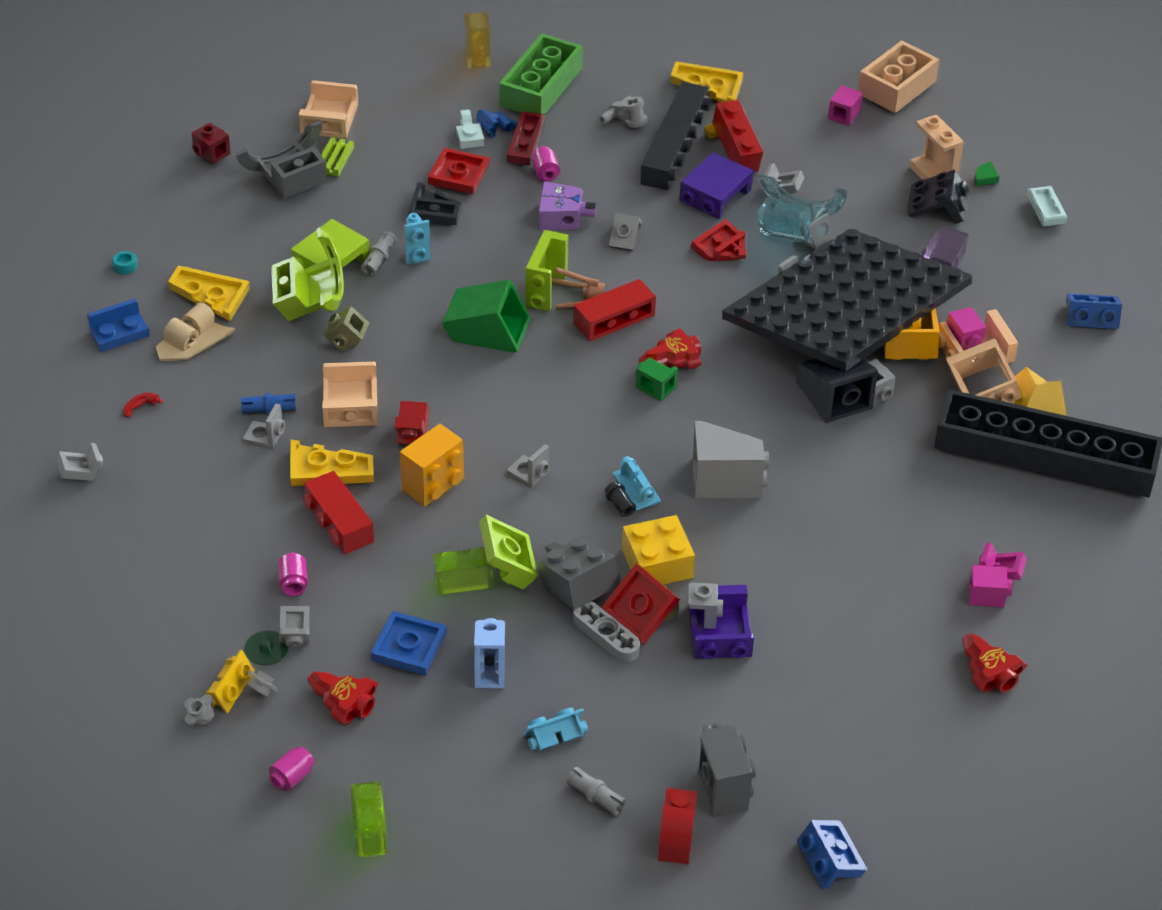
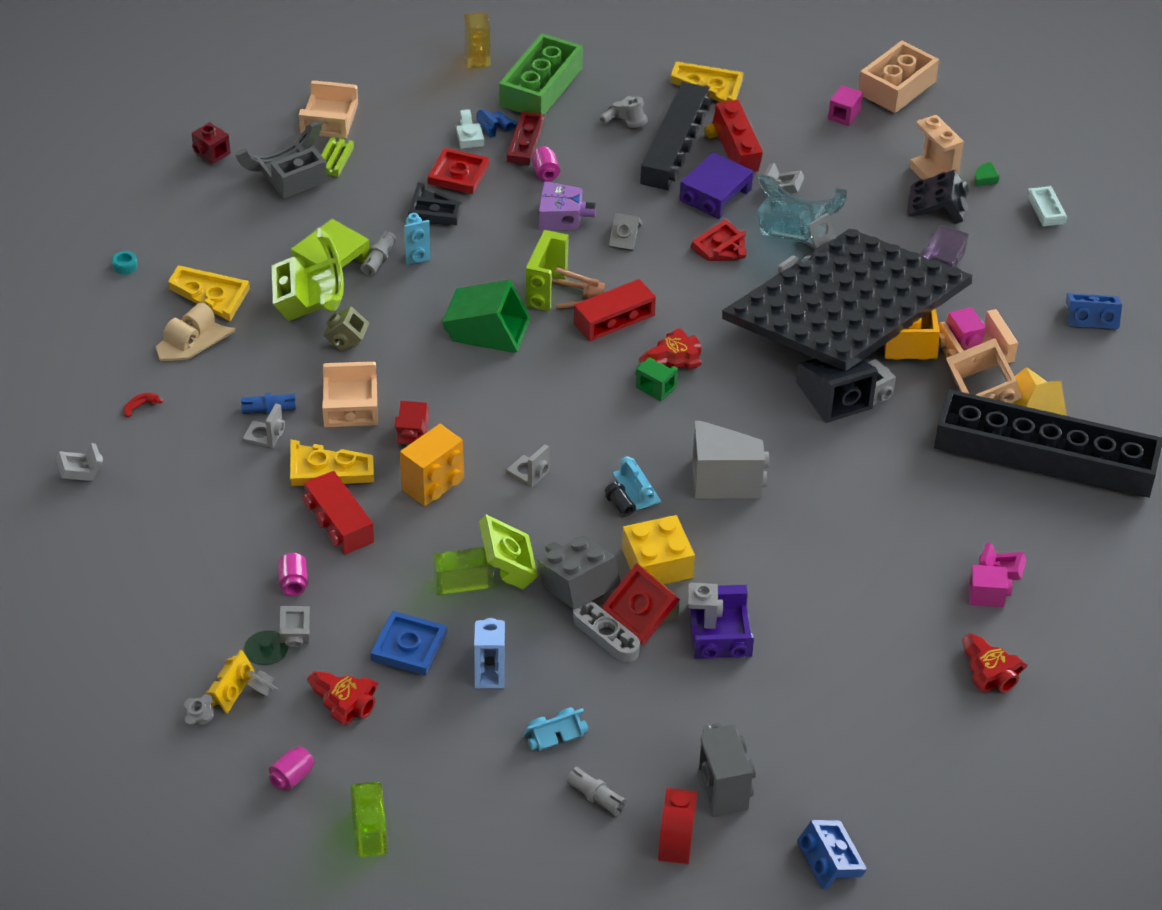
(117, 325): blue bracket -> none

